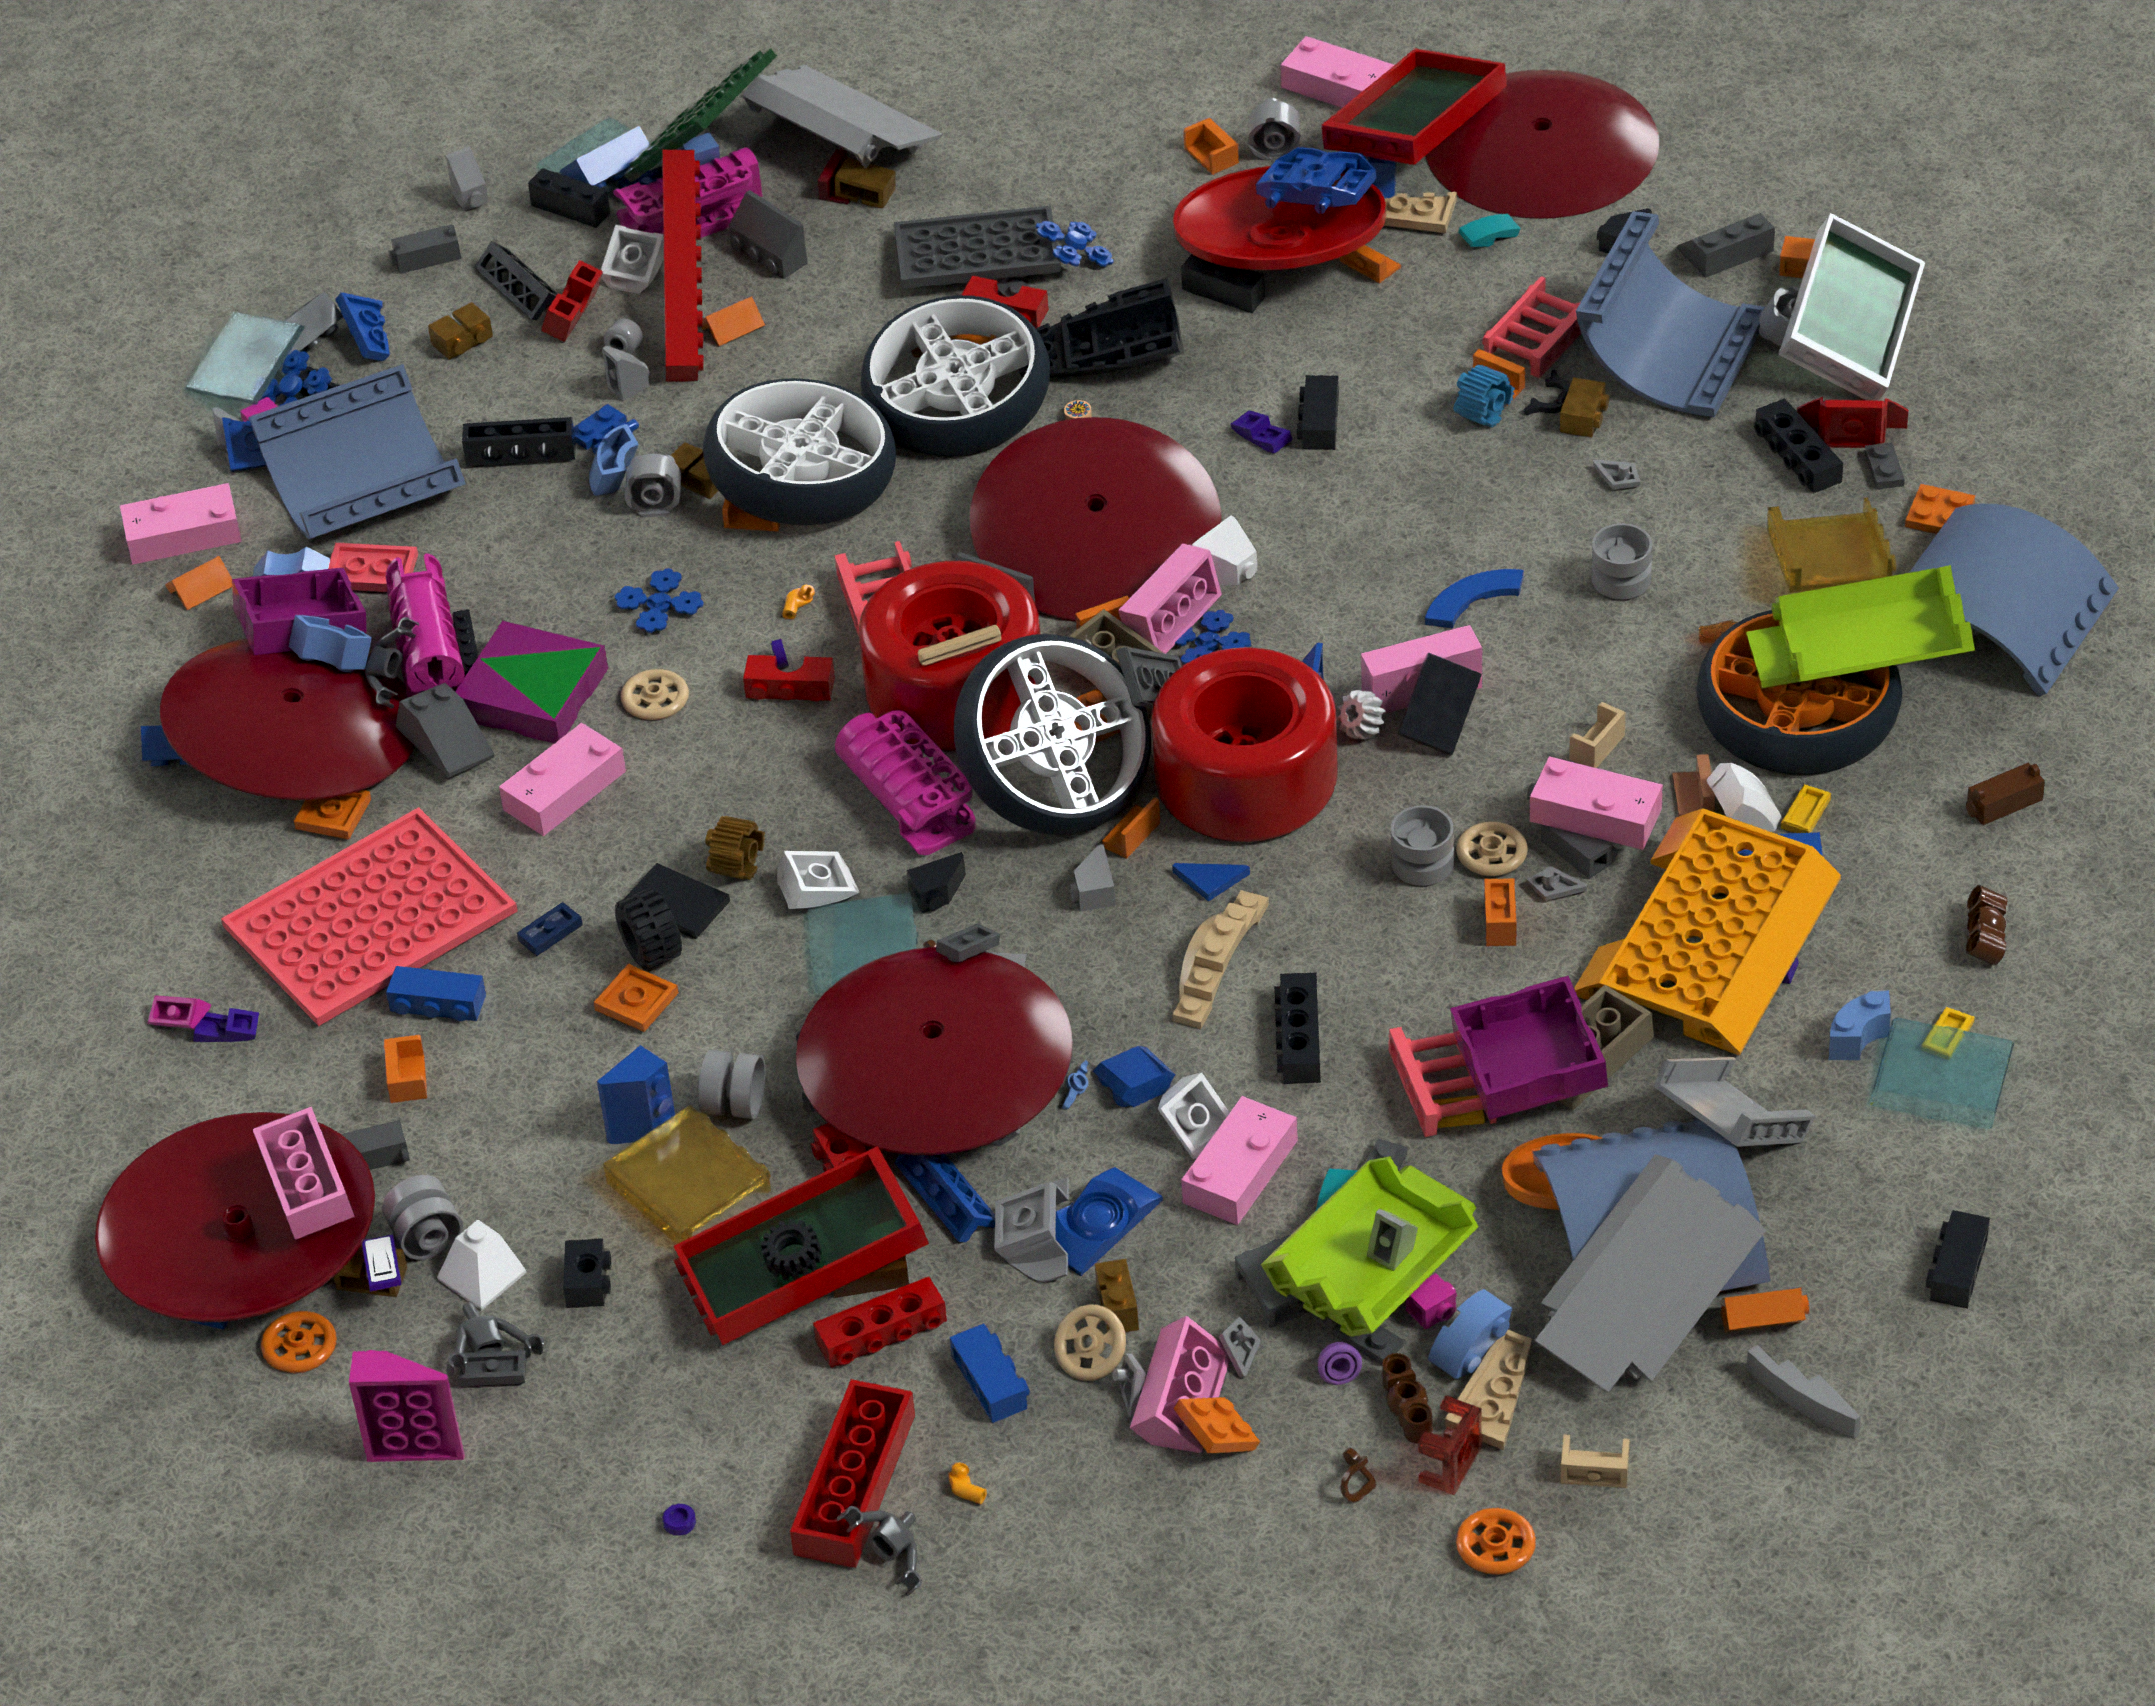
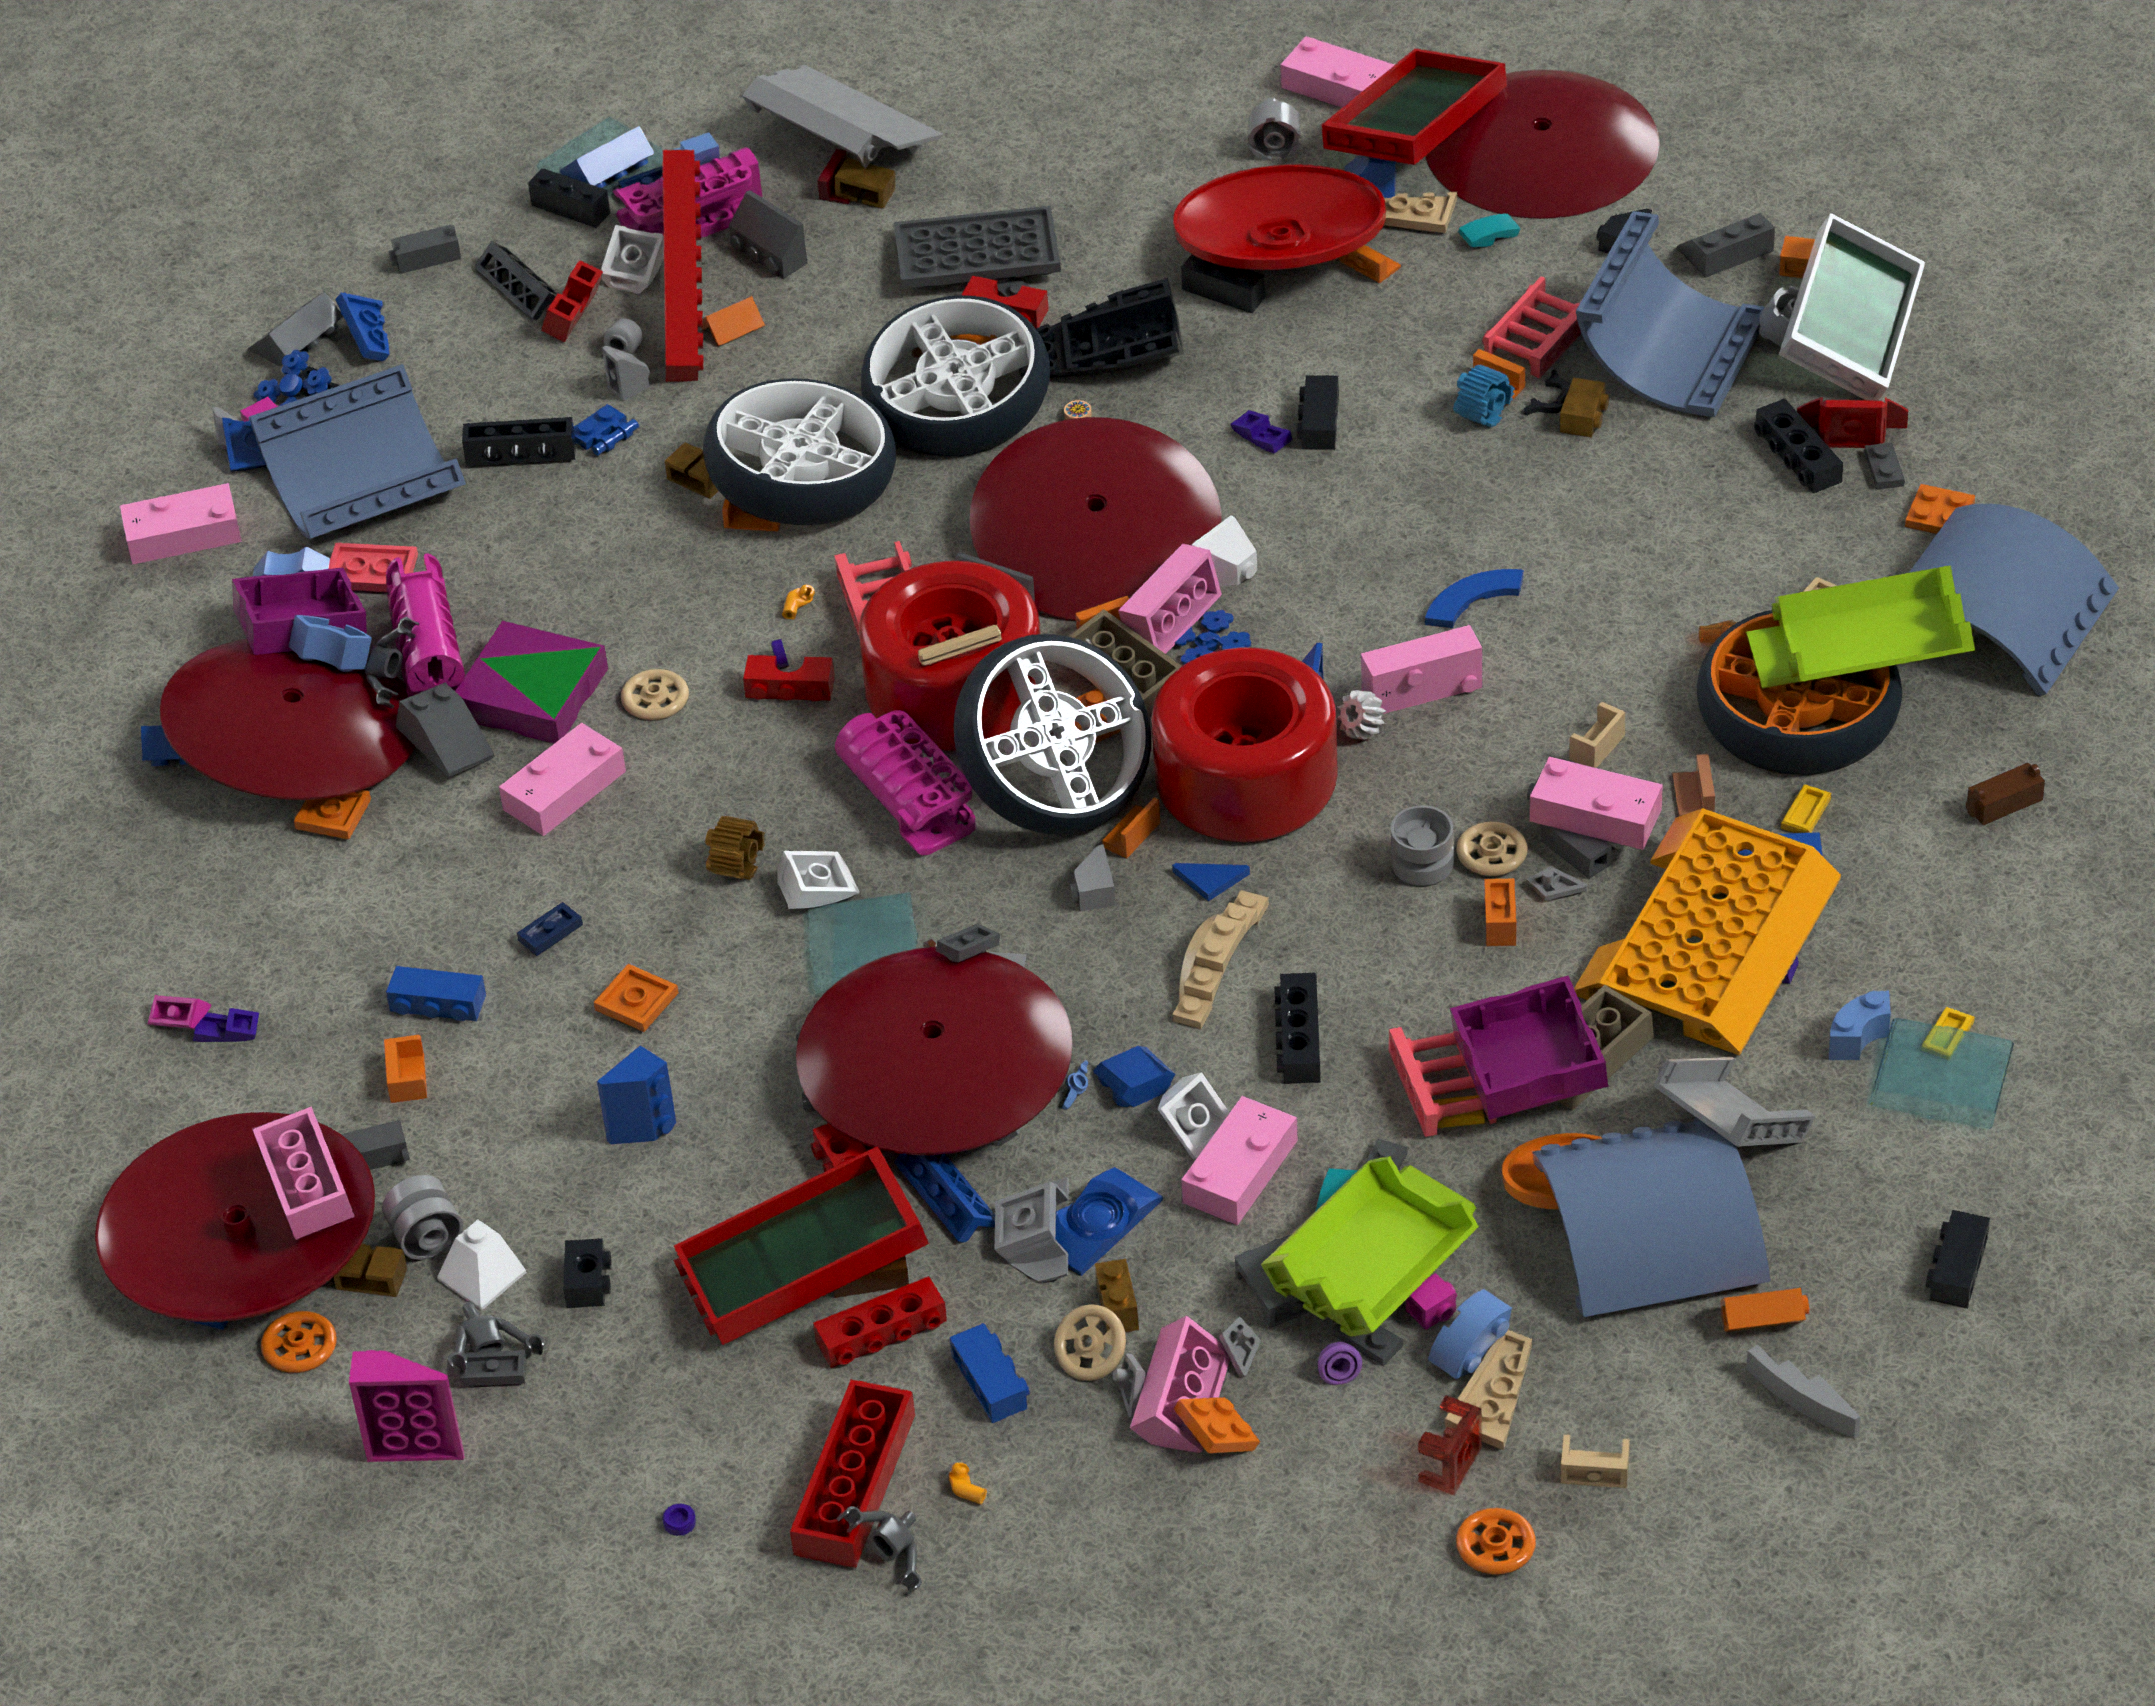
(201, 583): orange panel -> none
(245, 358): clear light blue piece -> none
(366, 910): coral plate -> none
(381, 1262): slope -> none
(454, 339): pearl gold piece -> none
(465, 638): black piece -> none
(466, 179): light grey slope -> none
(611, 460): medium blue brick -> none
(648, 929): black tyre -> none
(653, 485): light grey brick -> none
(659, 602): blue plant -> none
(684, 1174): clear yellow panel -> none
(689, 900): black tile -> none
(701, 115): dark green plate -> none
(730, 1084): light grey wheel -> none
(791, 1235): black tyre -> none
(936, 882): black slope -> none
(1076, 239): blue plant -> none
(1145, 673): dark grey tile -> none
(1211, 146): orange panel -> none
(1308, 177): blue piece -> none
(1356, 1463): reddish brown piece -> none
(1391, 1239): light grey slope -> none
(1406, 1397): reddish brown piece -> none
(1439, 704): black tile -> none
(1618, 474): light grey piece -> none
(1621, 561): light grey wheel -> none
(1646, 1275): light grey panel -> none
(1744, 796): white slope -> none
(1830, 549): clear yellow panel -> none
(1986, 925): reddish brown piece -> none

